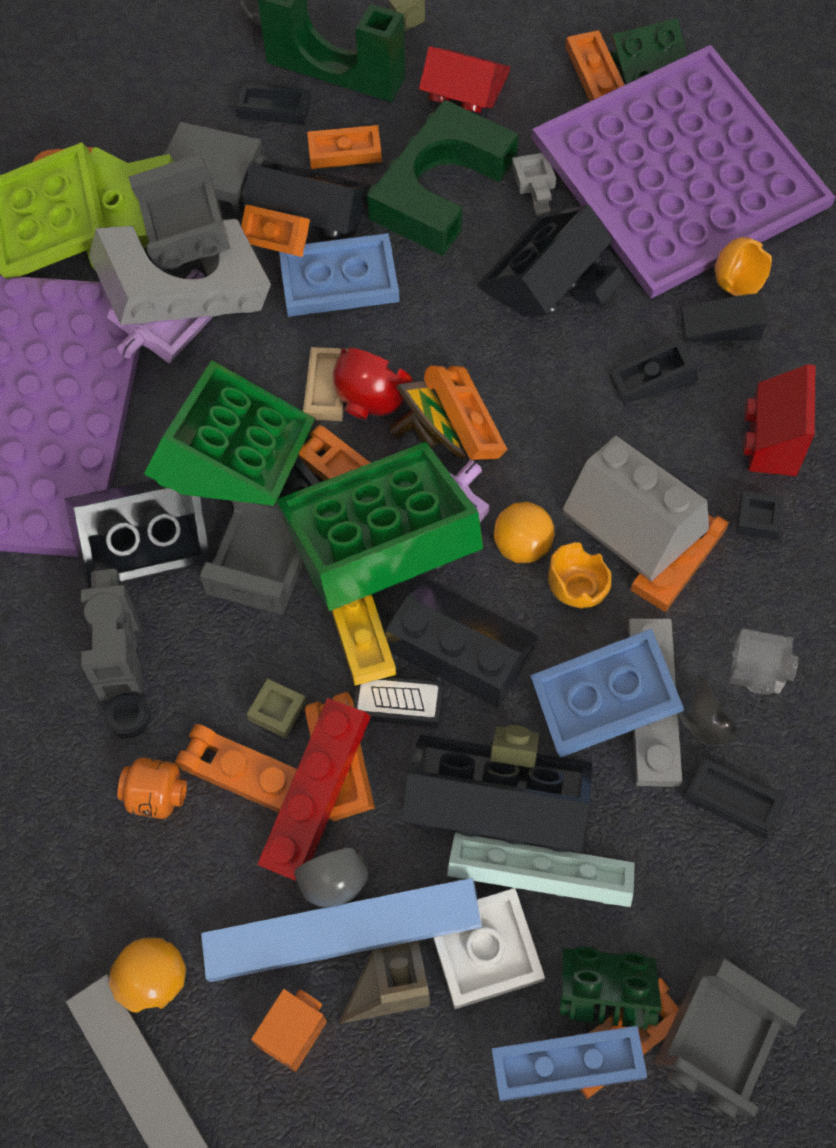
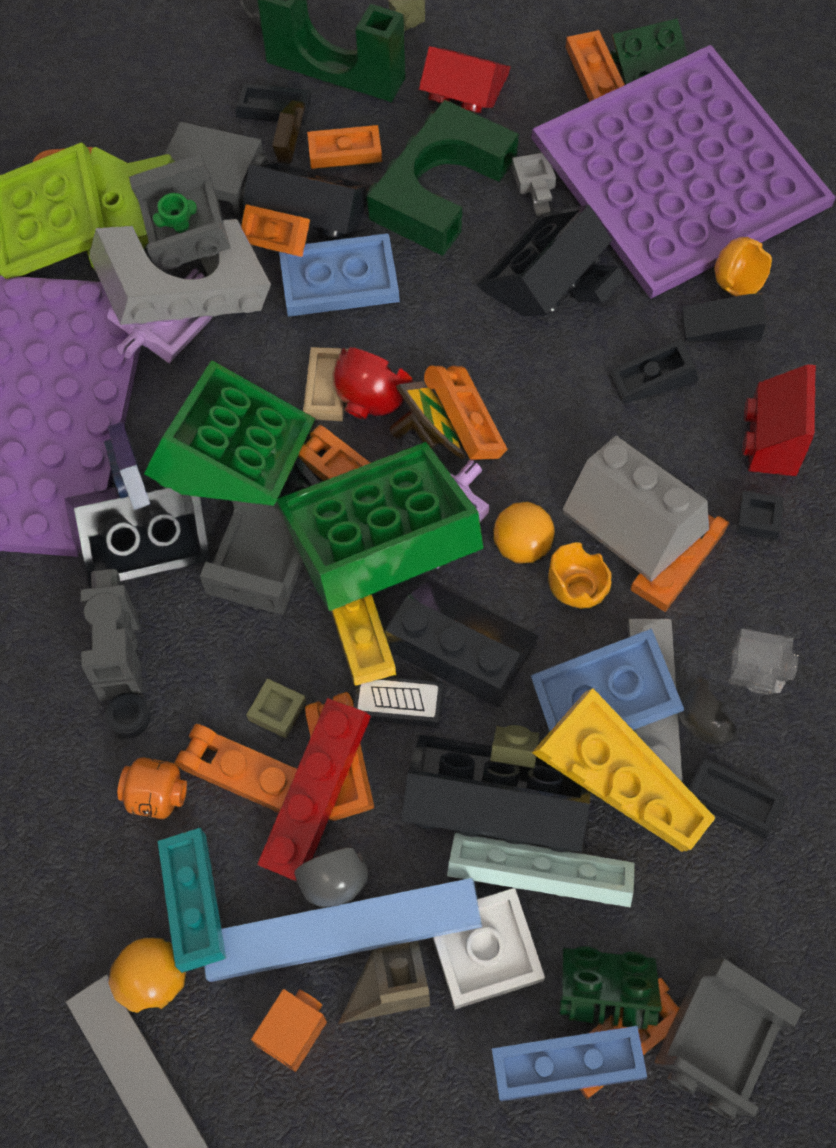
(125, 467): none -> dark blue plate
(171, 204): none -> green plate
(191, 900): none -> teal plate
(288, 131): none -> dark brown tile
(616, 765): none -> yellow wing

